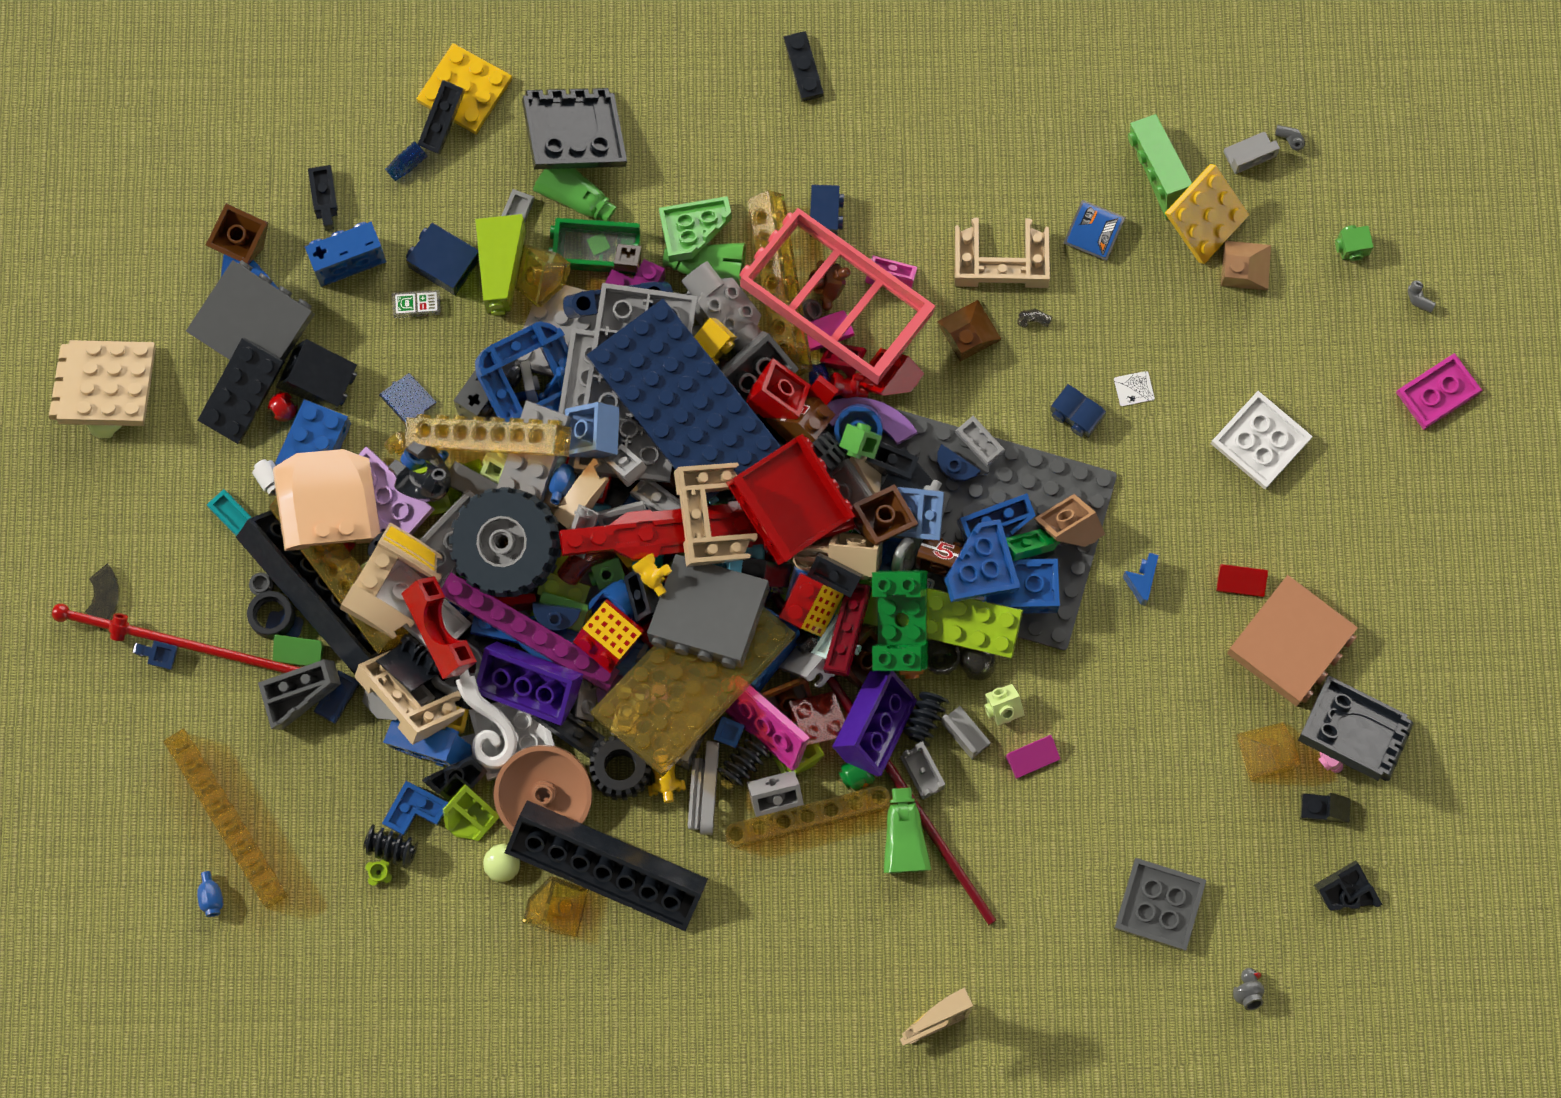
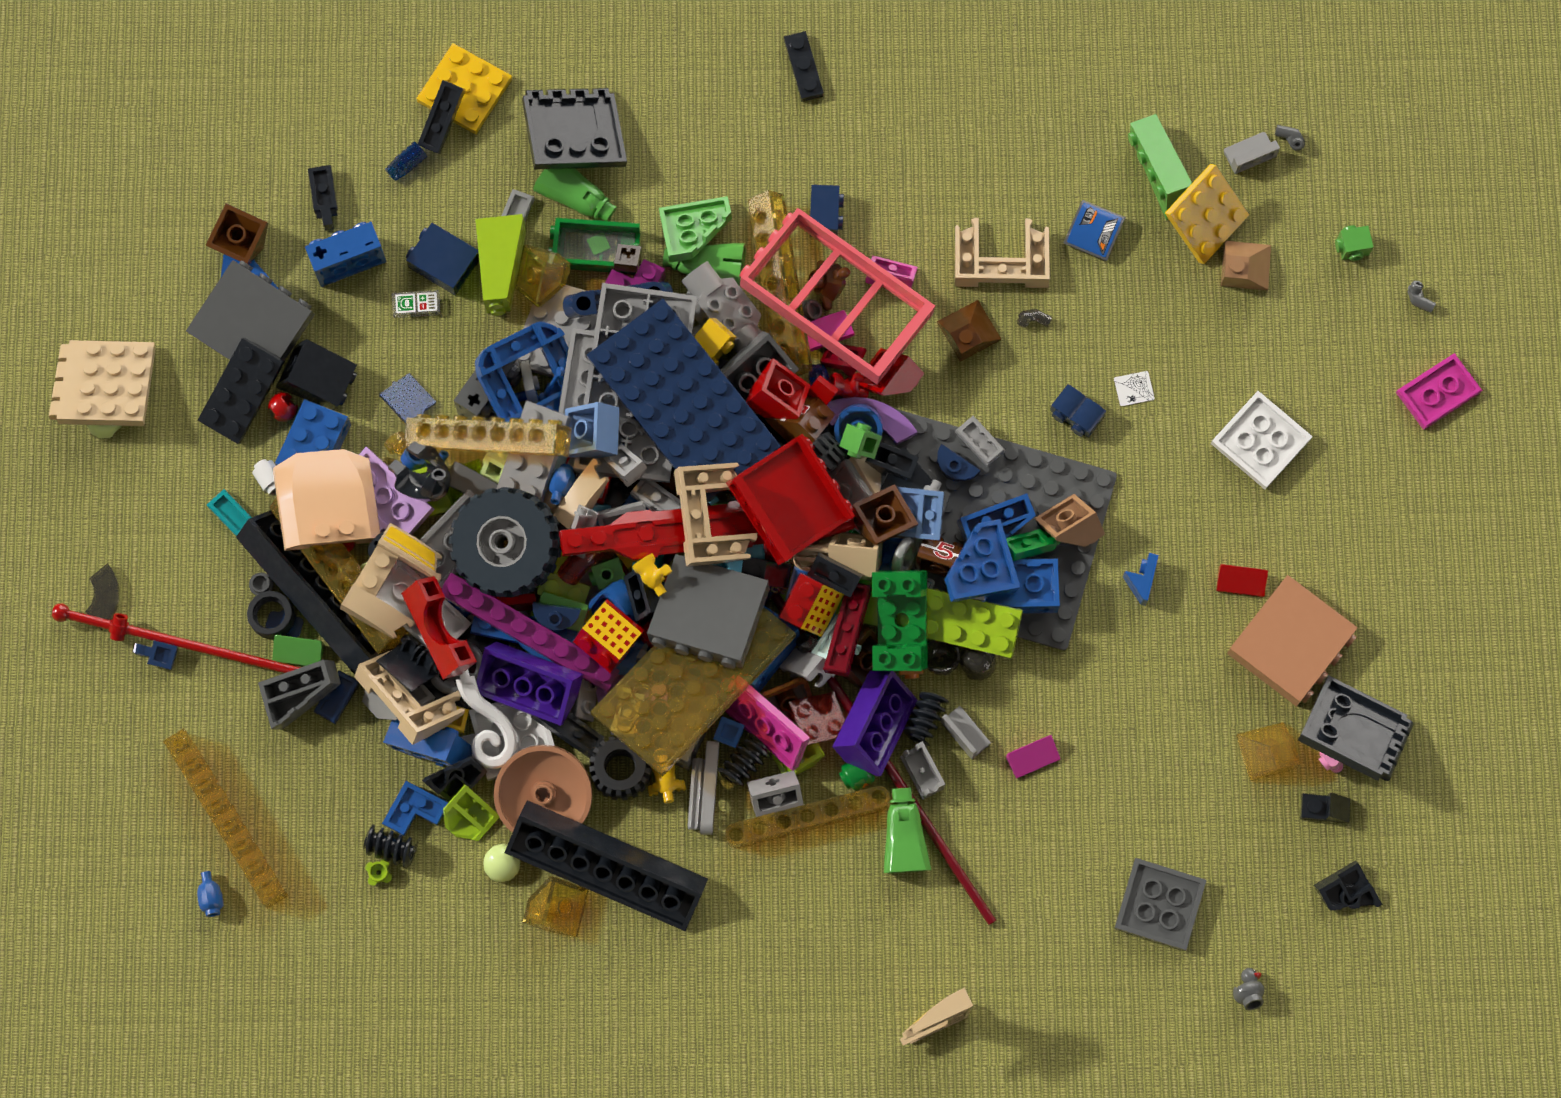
(1004, 705): yellowish green brick -> none

